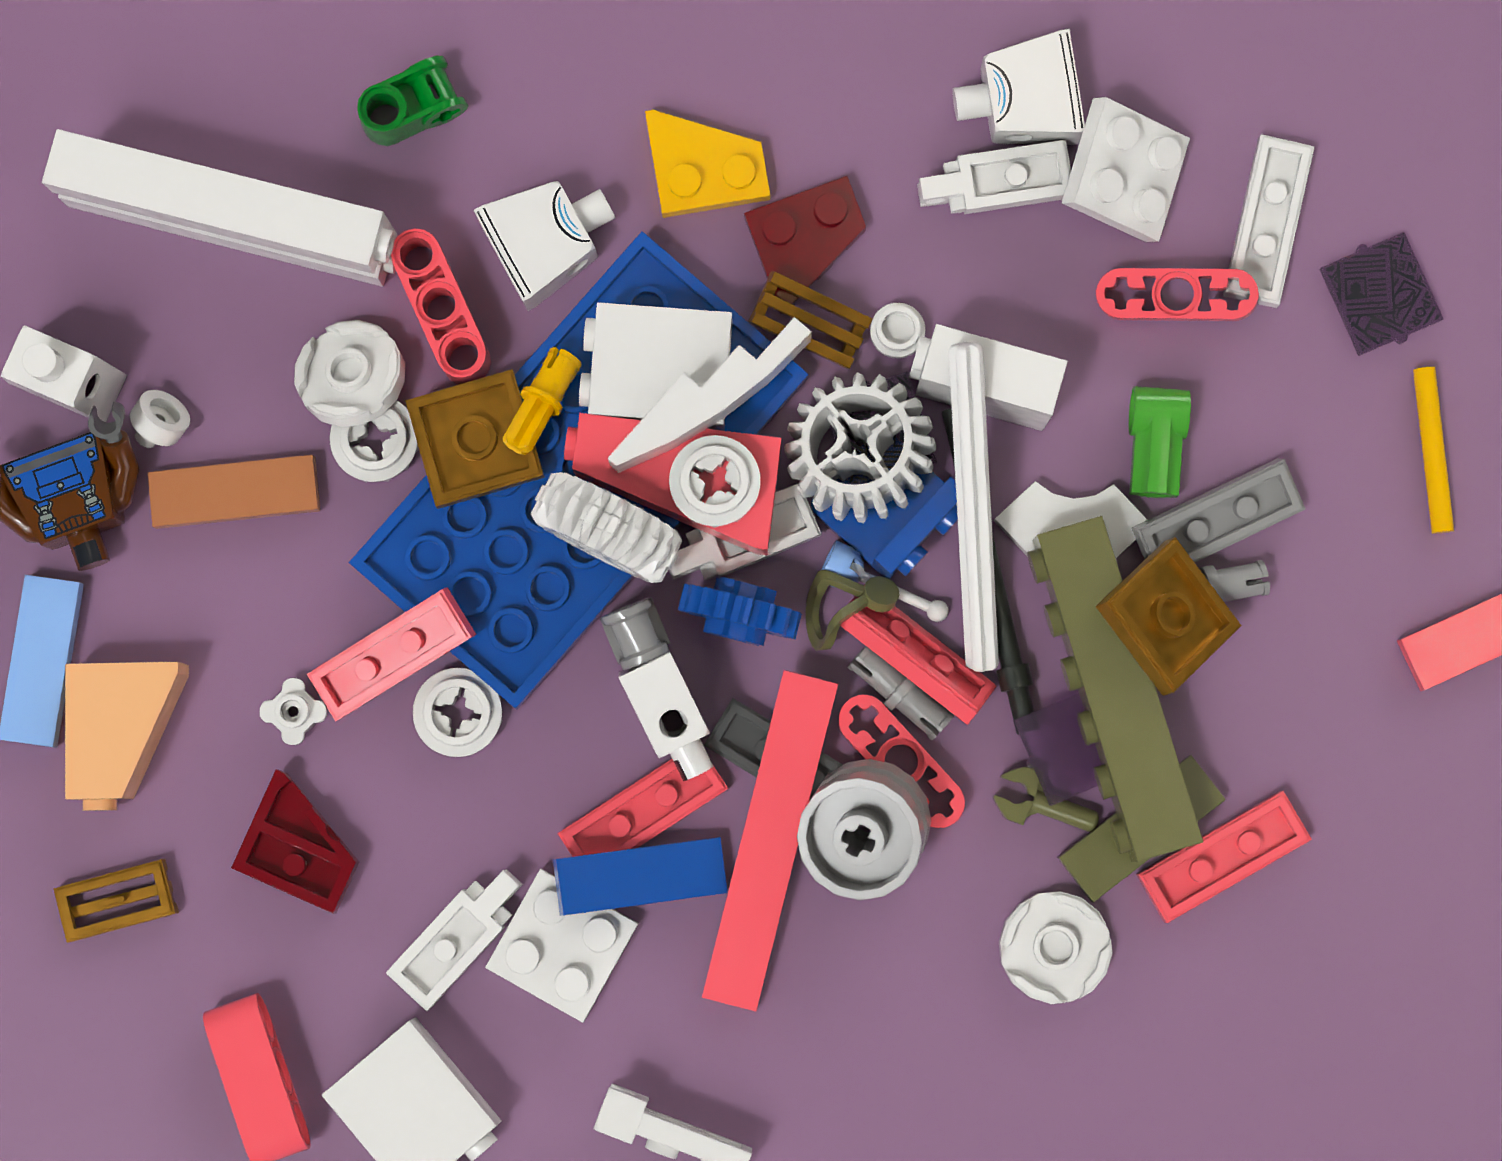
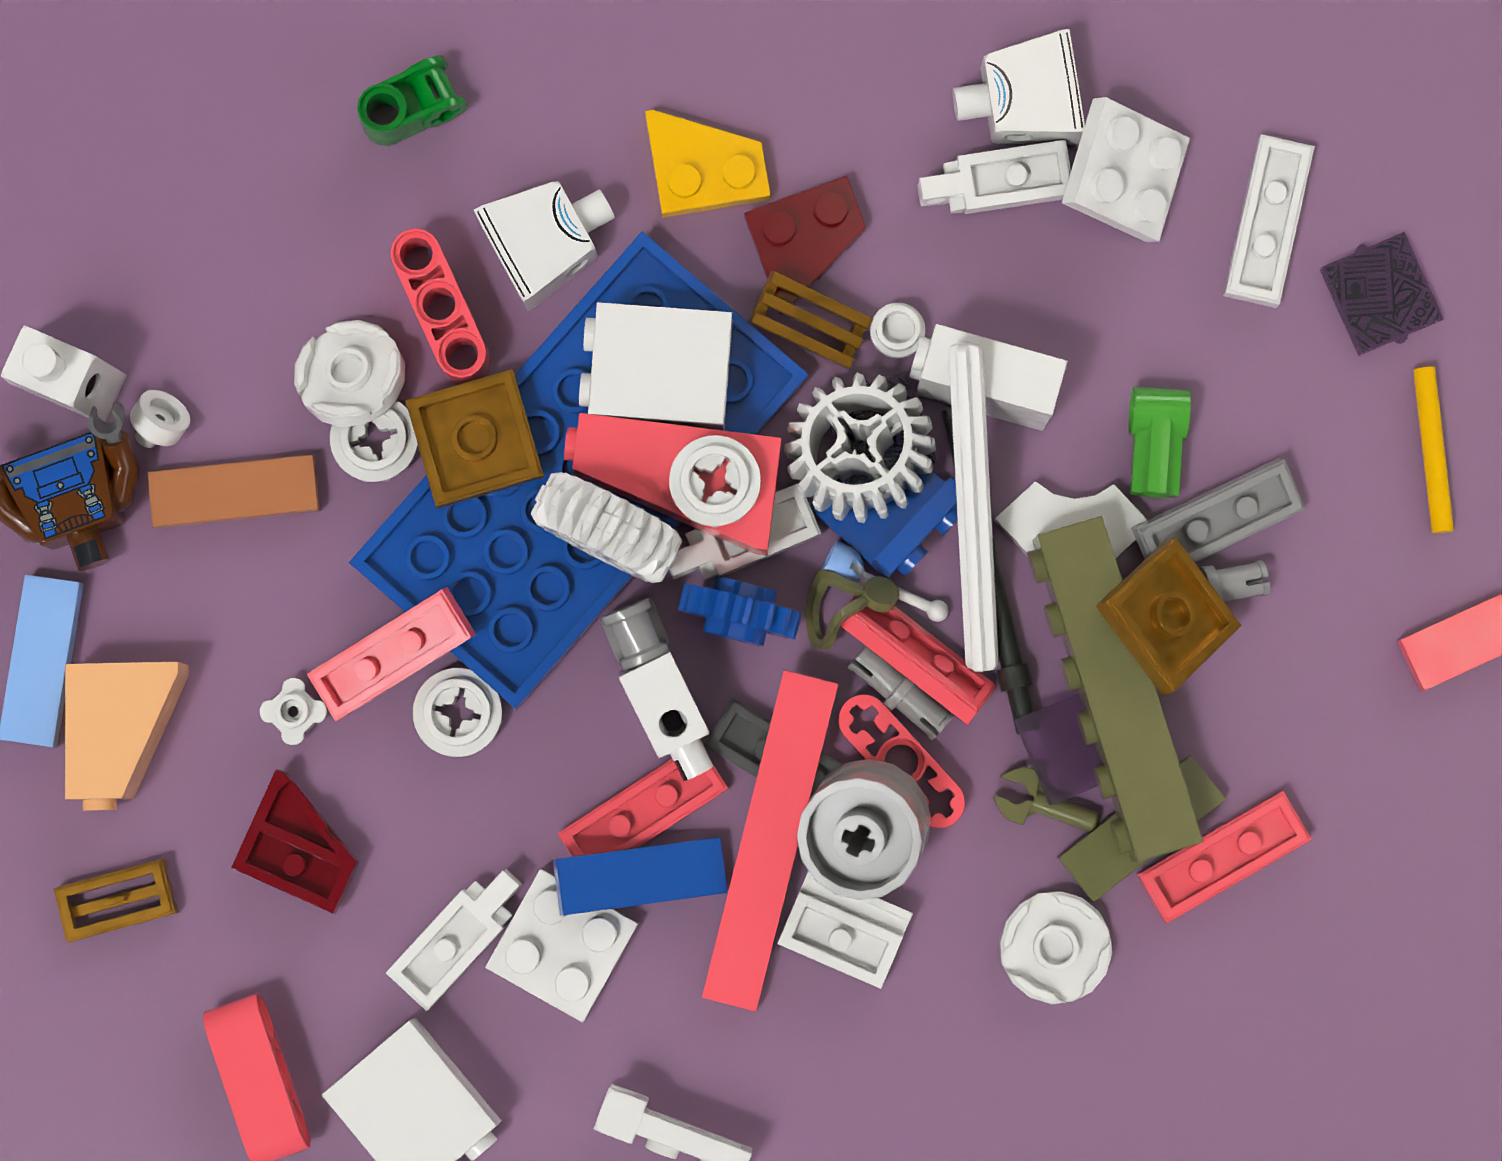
(221, 207): white brick -> none
(541, 400): yellow axle -> none
(692, 409): white slope -> none
(845, 932): none -> white plate
(1219, 282): coral beam -> none

